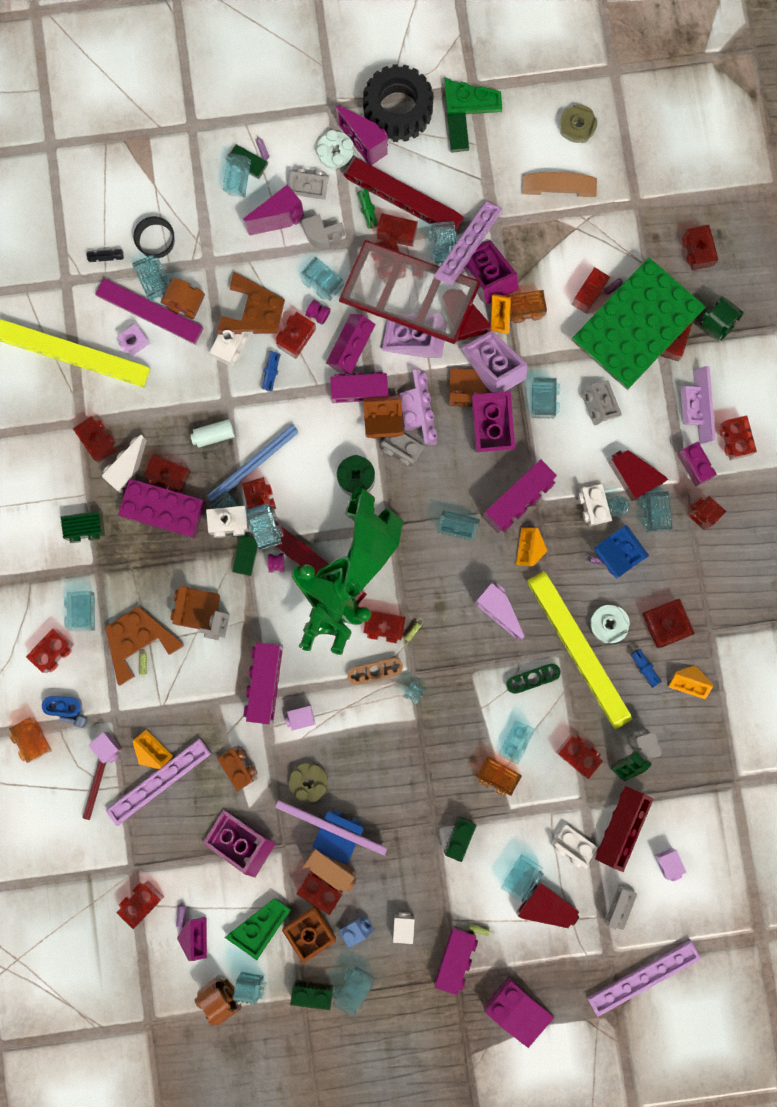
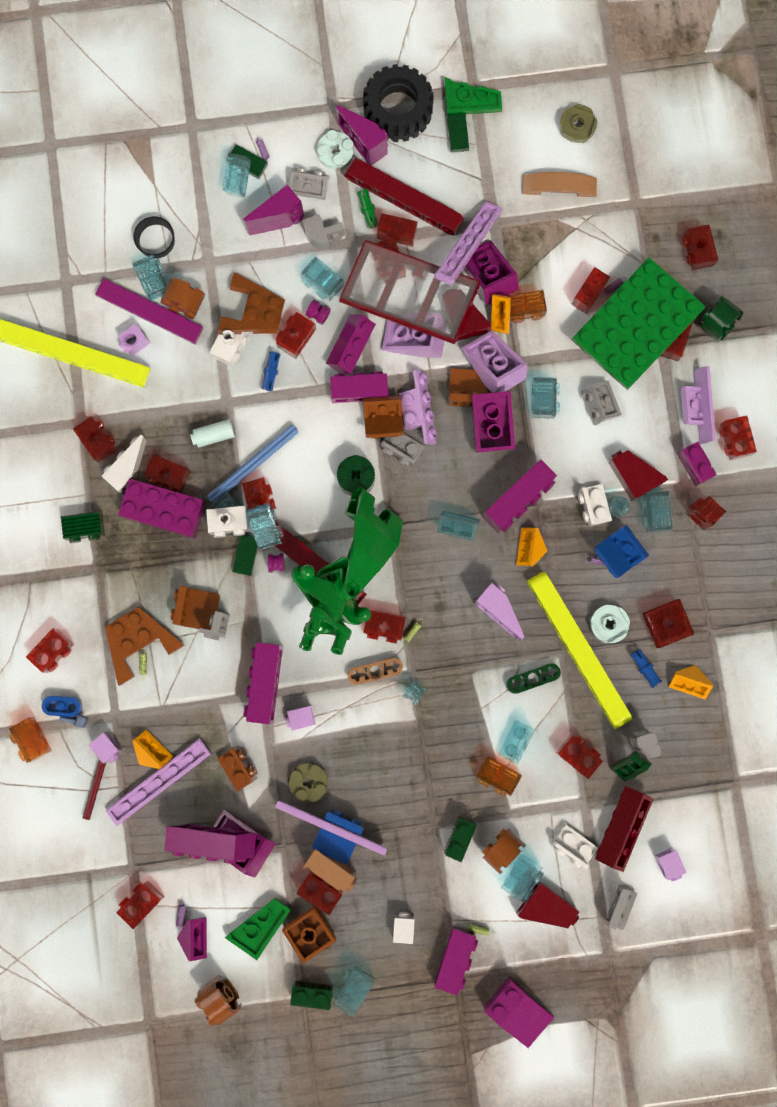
(80, 611): clear light blue brick -> none
(105, 255): black axle -> none
(210, 843): none -> magenta brick
(249, 988): clear light blue brick -> none
(356, 931): medium blue bracket -> none
(443, 240): clear light blue brick -> none
(503, 851): none -> dark orange brick
(643, 978): lavender tile -> none

